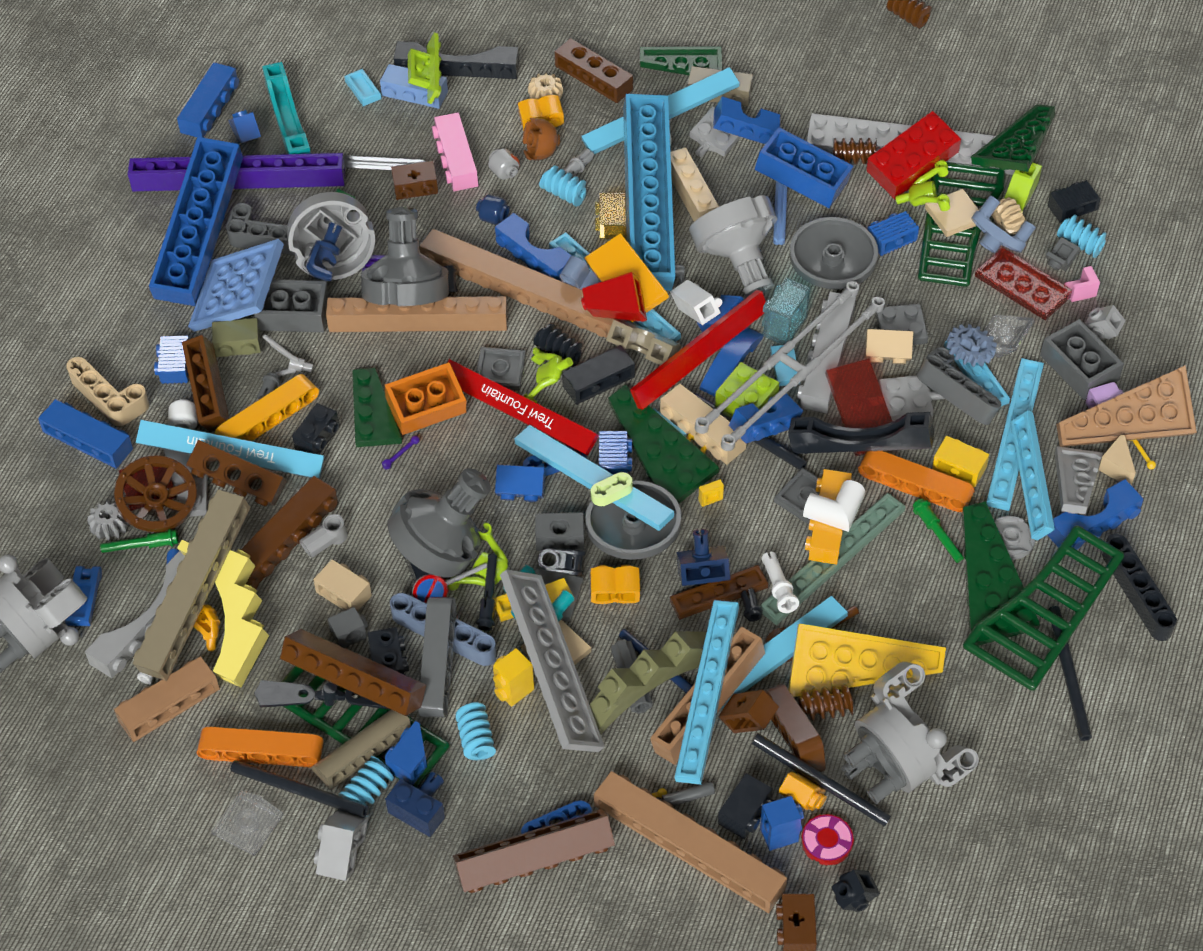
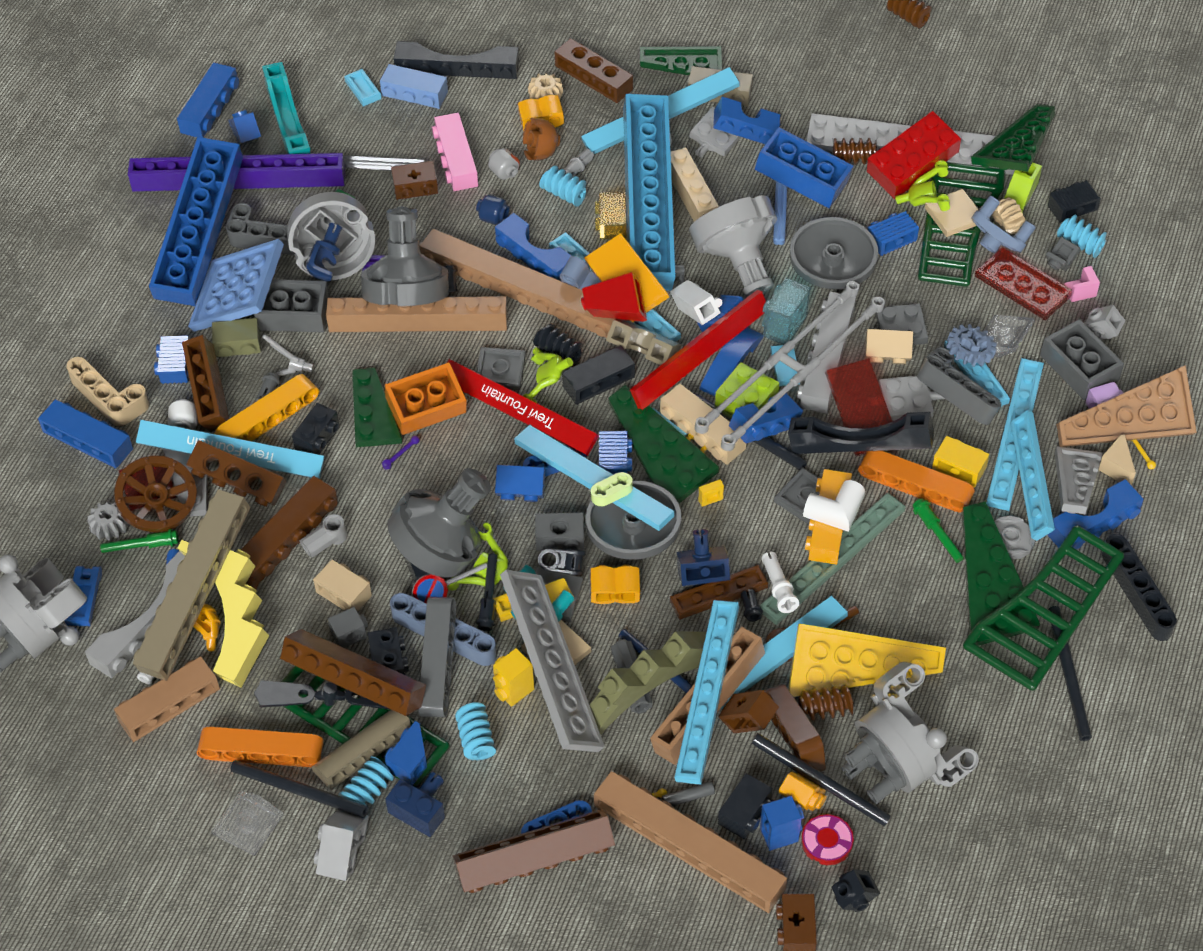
(424, 68): lime bracket -> none

